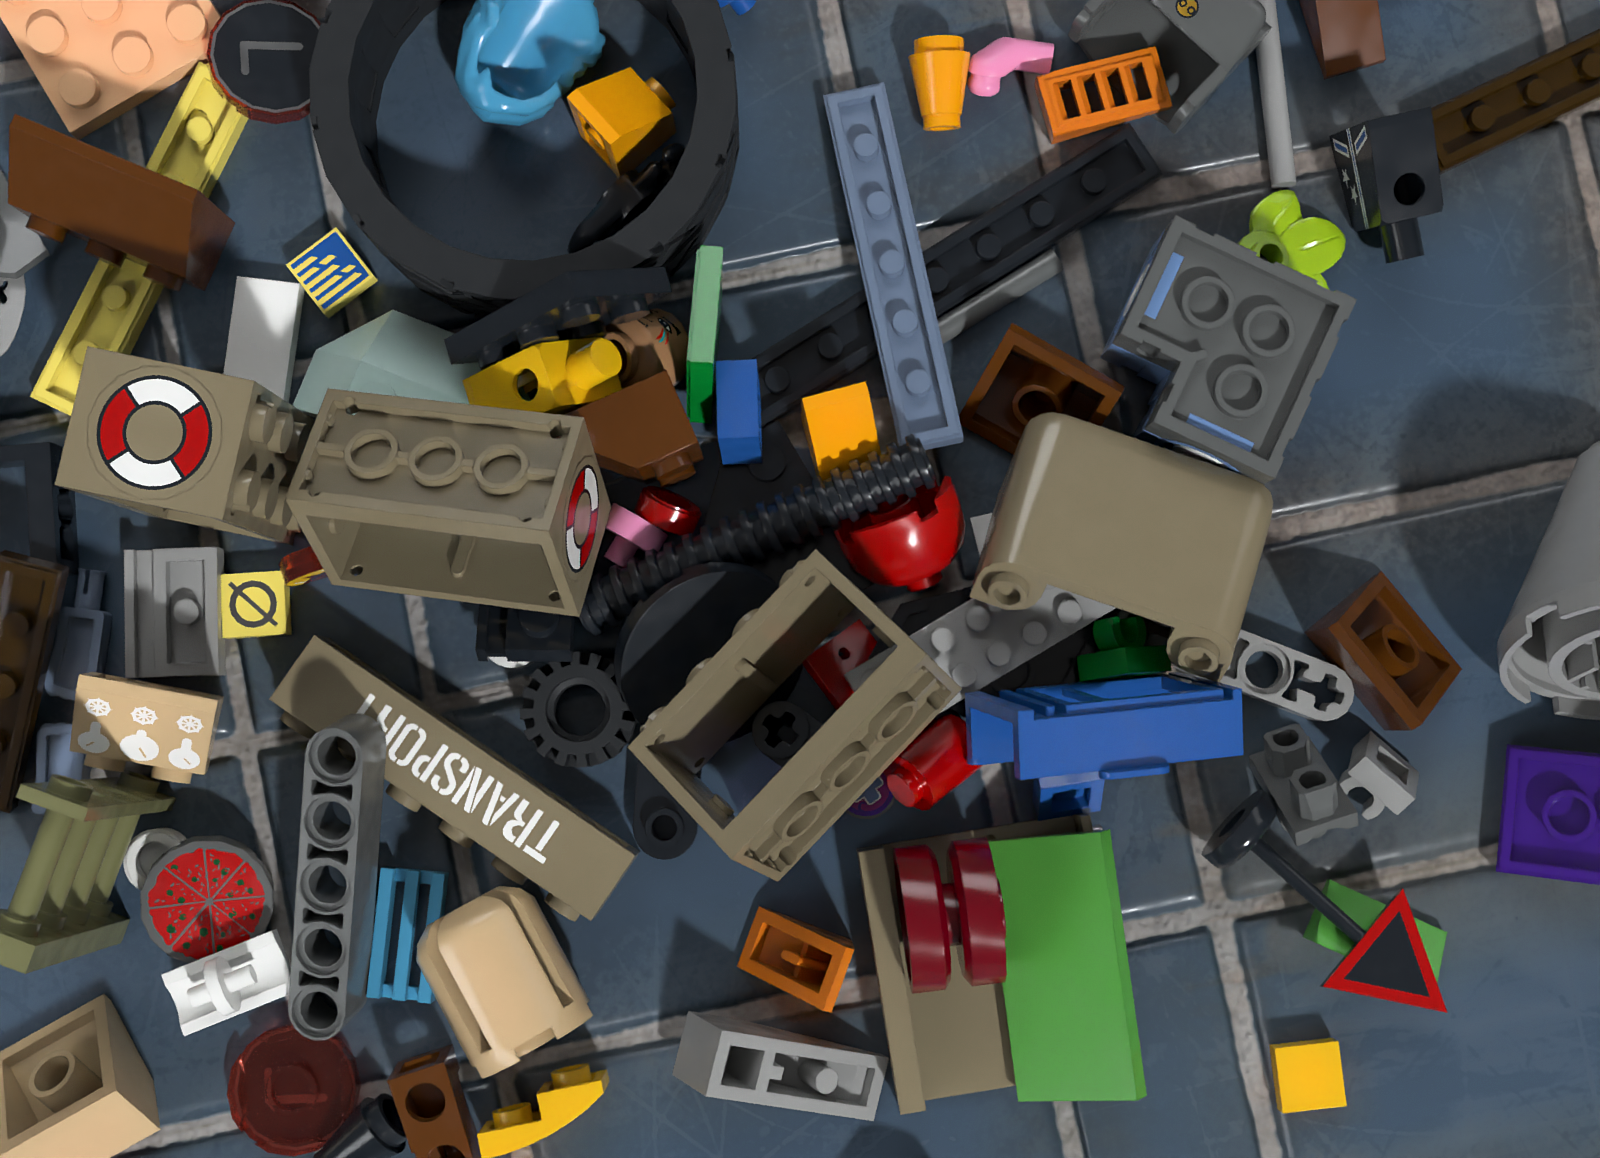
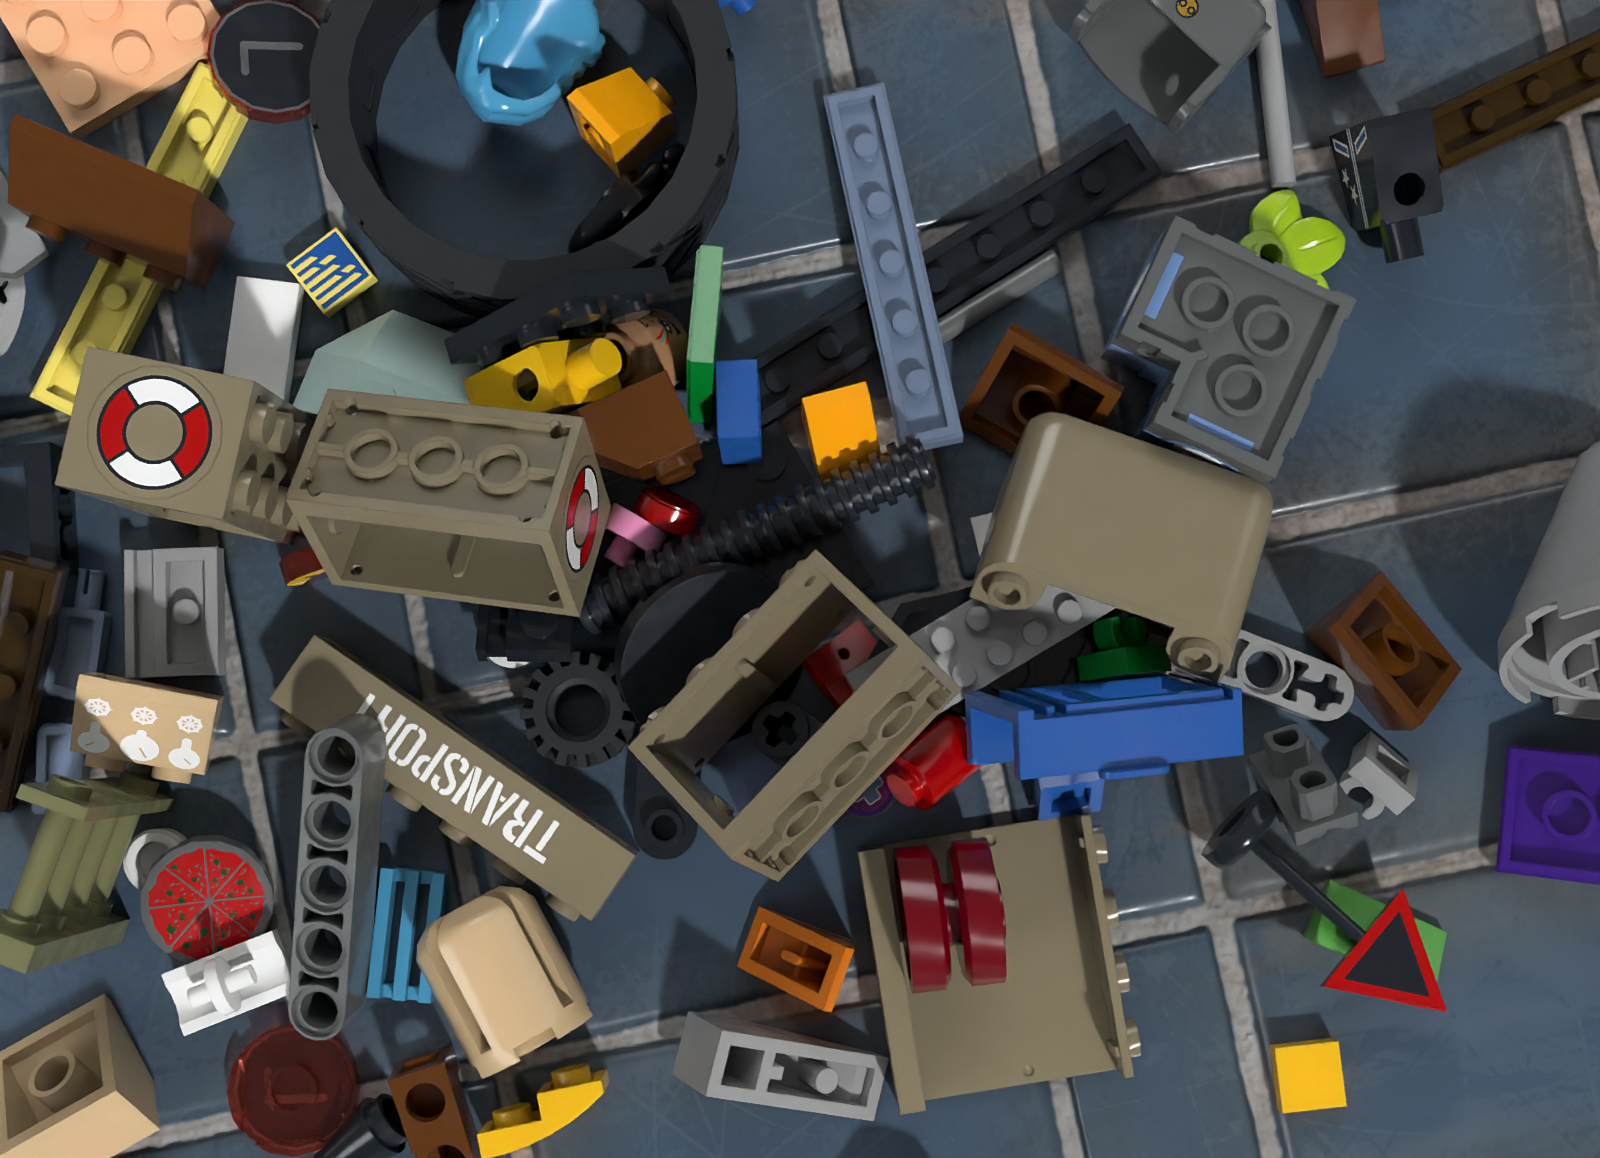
(255, 605): light yellow tile -> none
(907, 540): red cylinder -> none
(940, 80): light orange cone -> none
(1003, 57): bright pink arm -> none
(1067, 970): bright green tile -> none
(1074, 77): orange slope -> none

